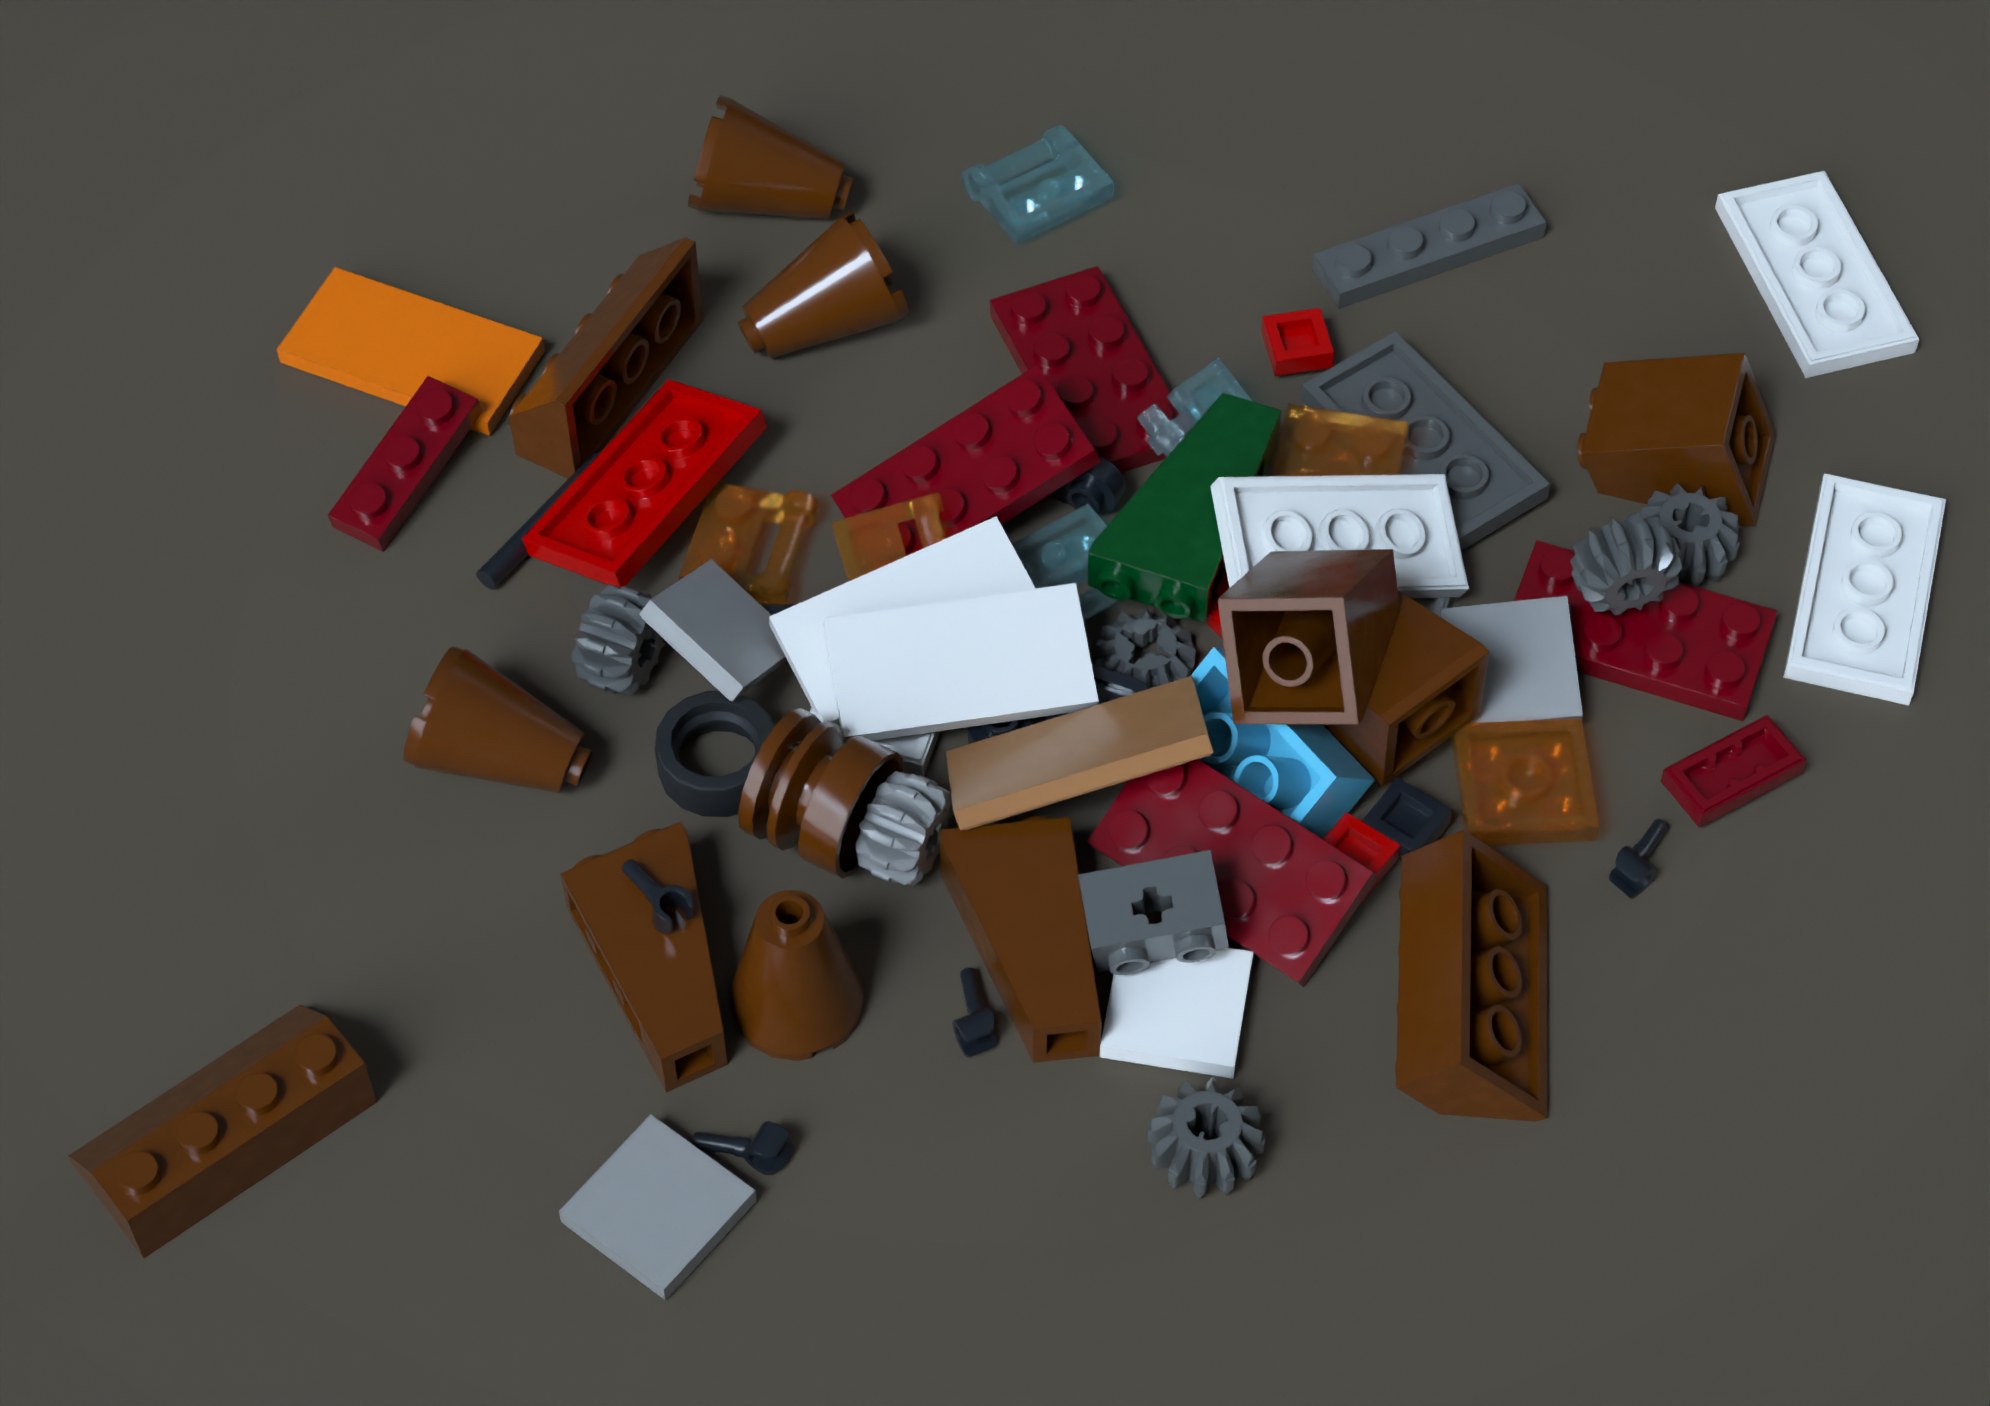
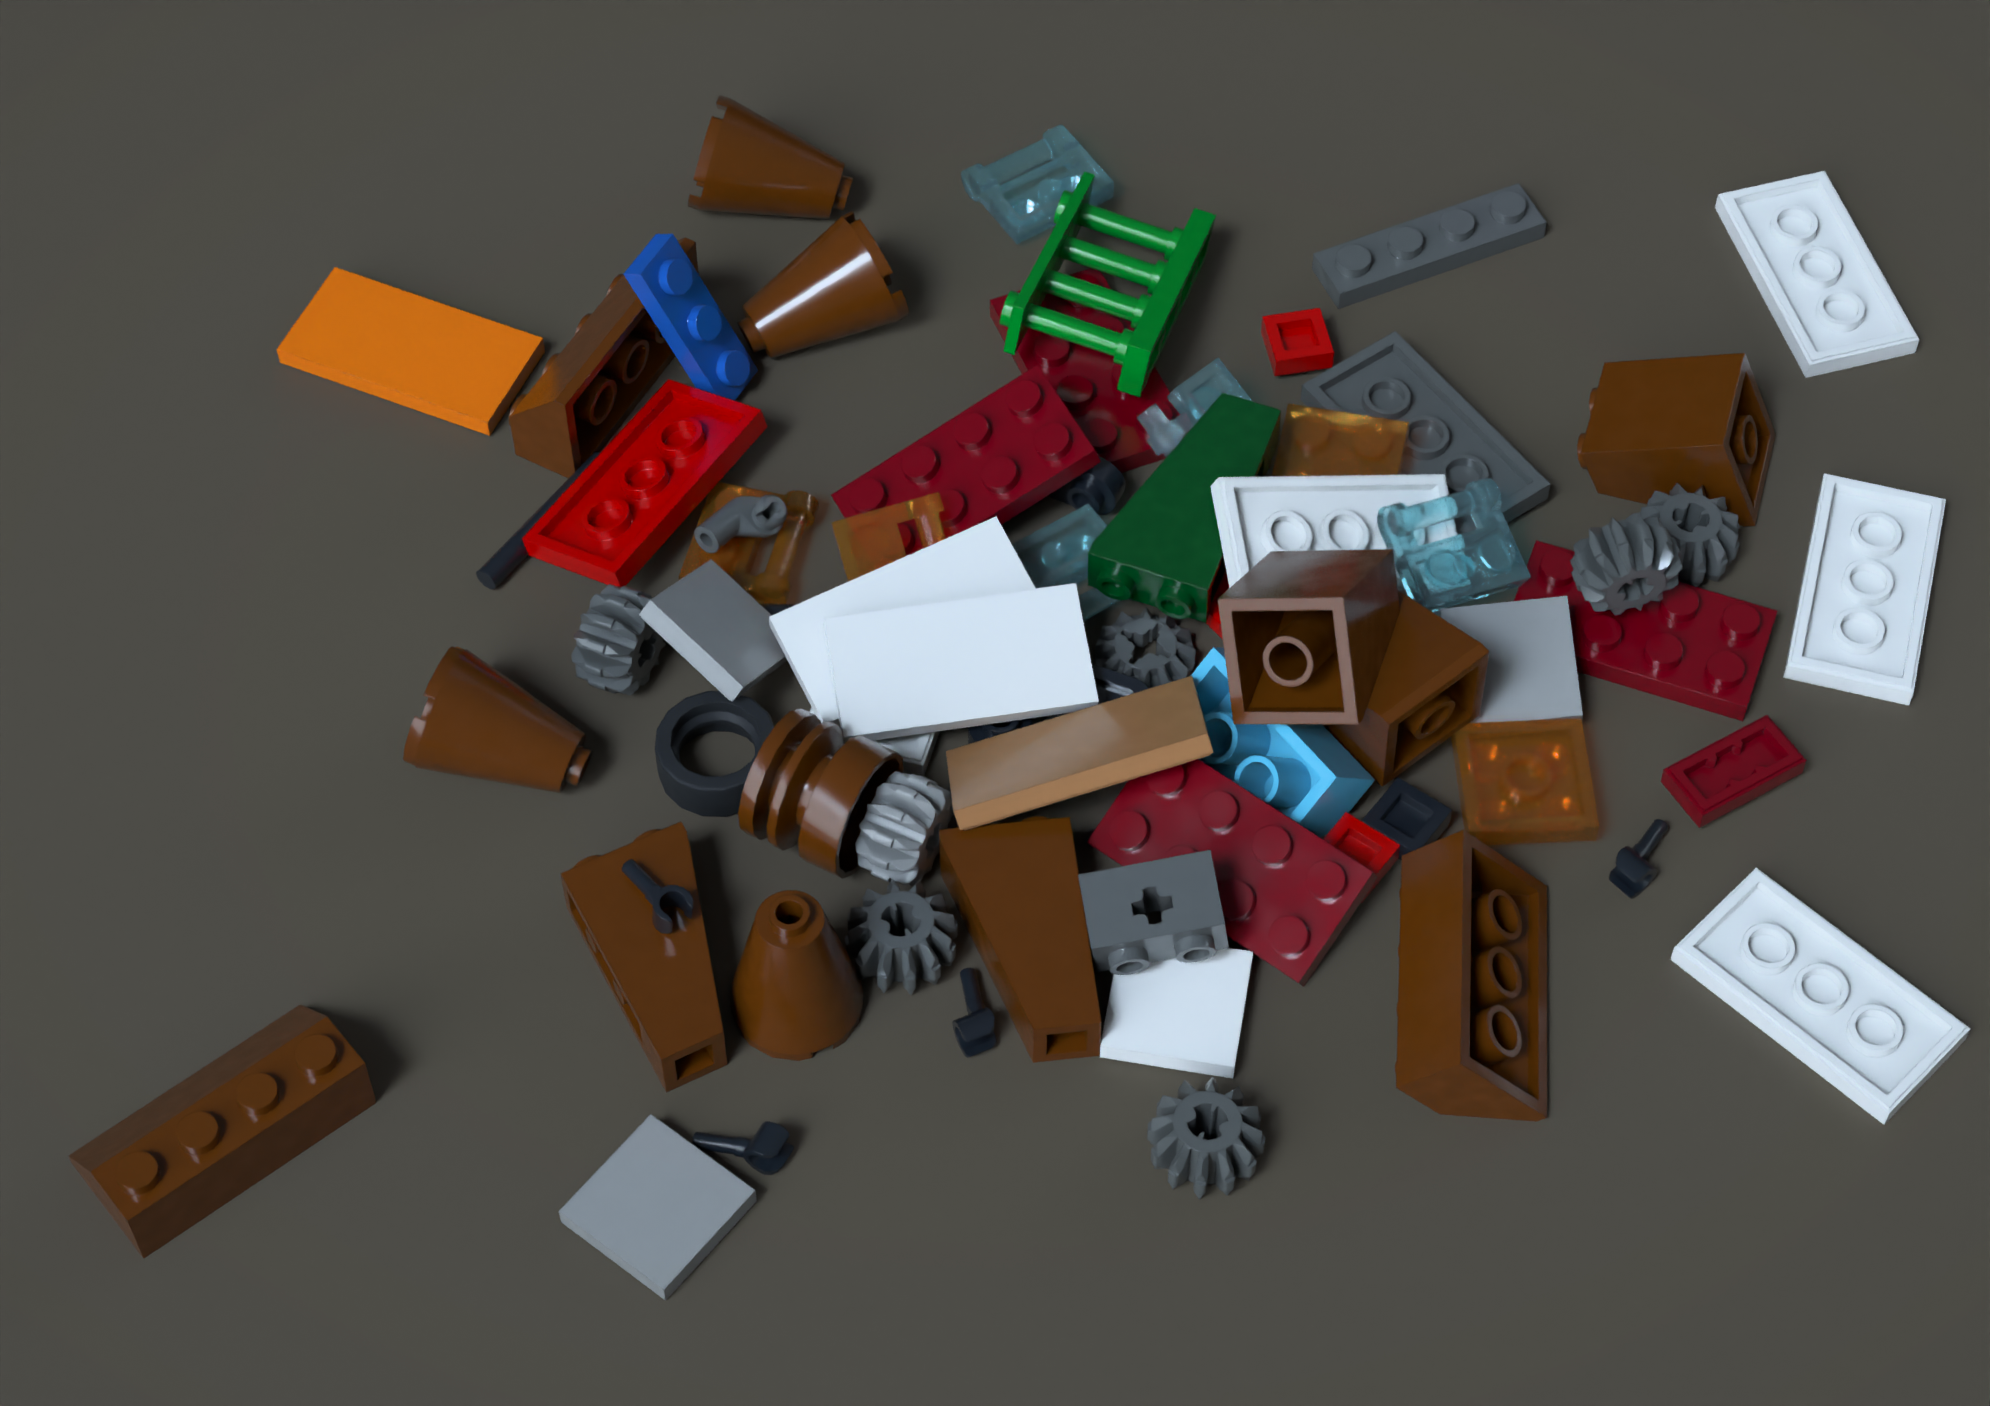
(405, 463): dark red plate -> none
(690, 318): none -> blue plate
(742, 519): none -> dark grey arm
(901, 936): none -> dark grey gear
(1149, 315): none -> green fence
(1457, 566): none -> clear light blue plate
(1820, 995): none -> white tile

